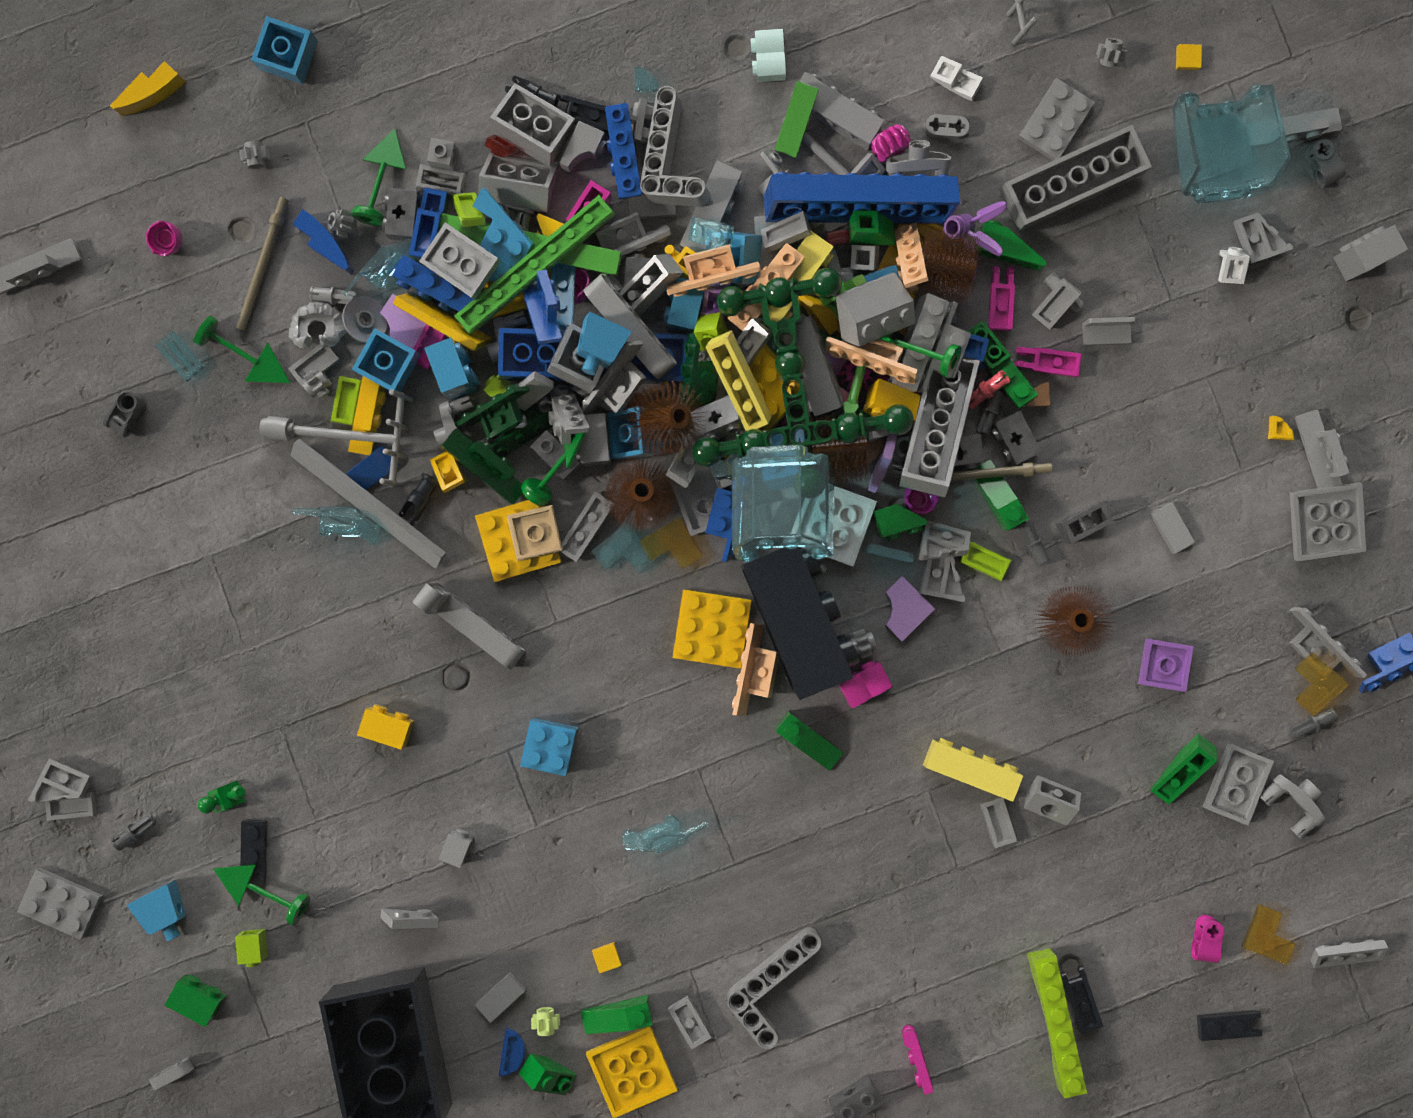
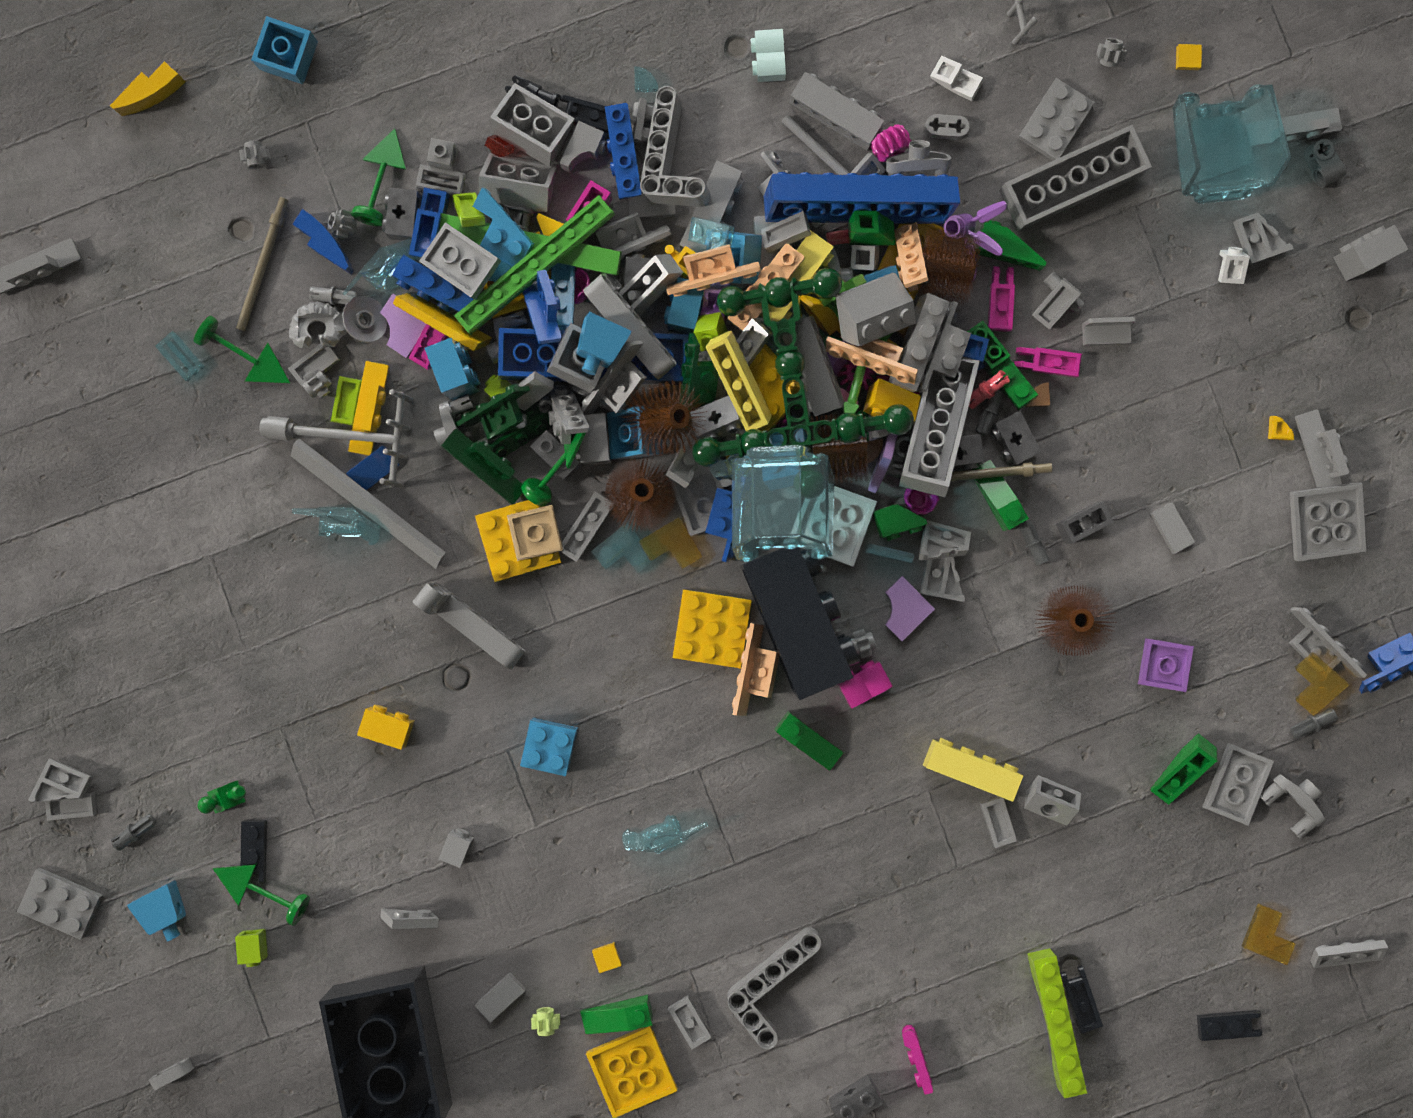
(123, 417): dark grey piece -> none
(164, 238): dark pink hair -> none
(195, 1000): green brick -> none
(386, 361): dark azure brick -> none
(420, 497): black piece -> none
(447, 471): yellow slope -> none
(512, 1052): blue tile -> none
(547, 1075): green slope -> none
(797, 119): bright green tile -> none
(948, 361): green piece -> none
(986, 561): lime tile -> none
(1207, 940): dark pink piece -> none

